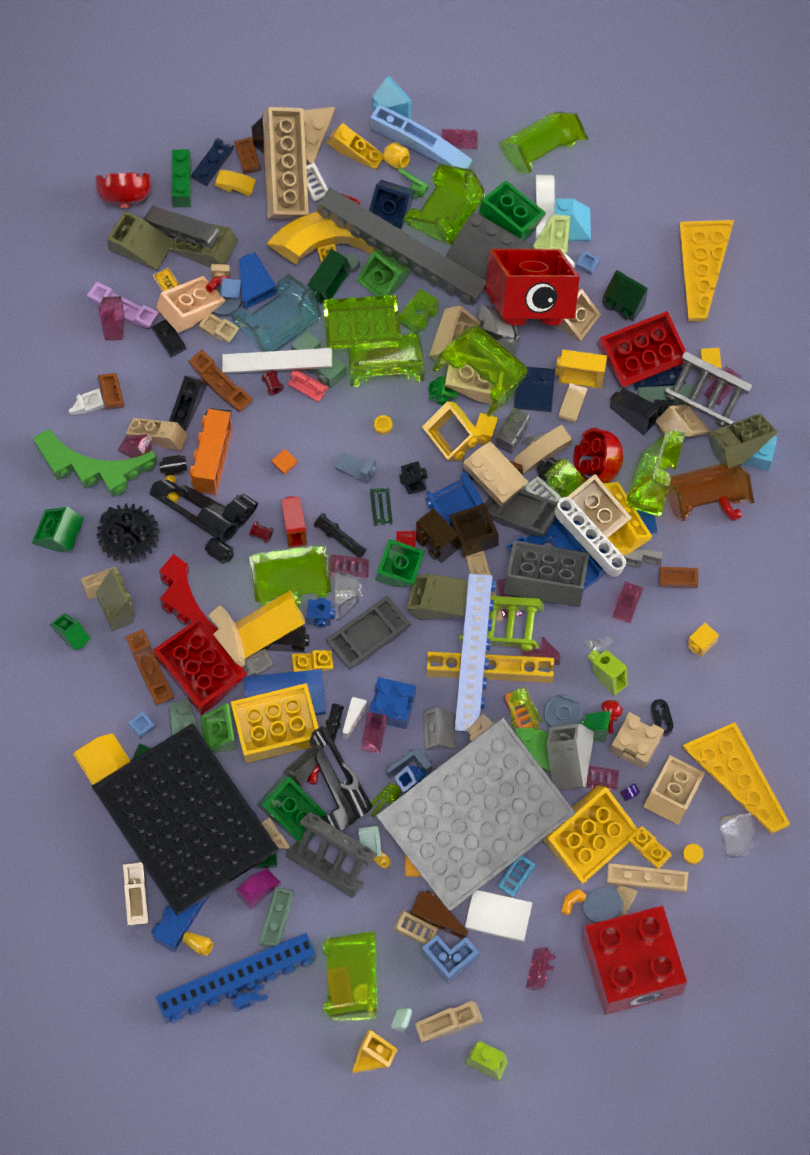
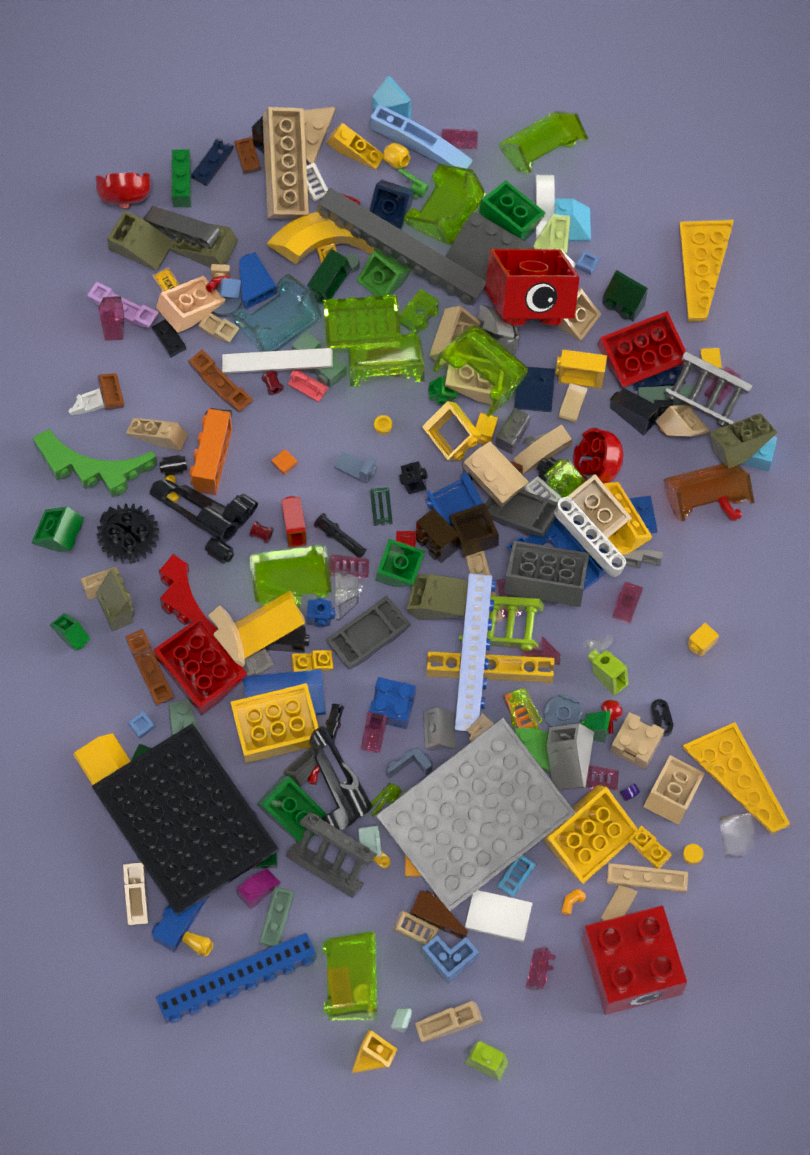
(135, 445): clear pink slope -> none
(187, 401): black slope -> none
(218, 729): bright green slope -> none
(232, 180): yellow slope -> none
(247, 1000): blue plate -> none
(274, 834): tan slope -> none
(355, 712): white slope -> none
(409, 777): blue brick -> none
(603, 904): sand blue tile -> none
(650, 478): clear neon green windscreen -> none
(678, 577): dark orange plate -> none

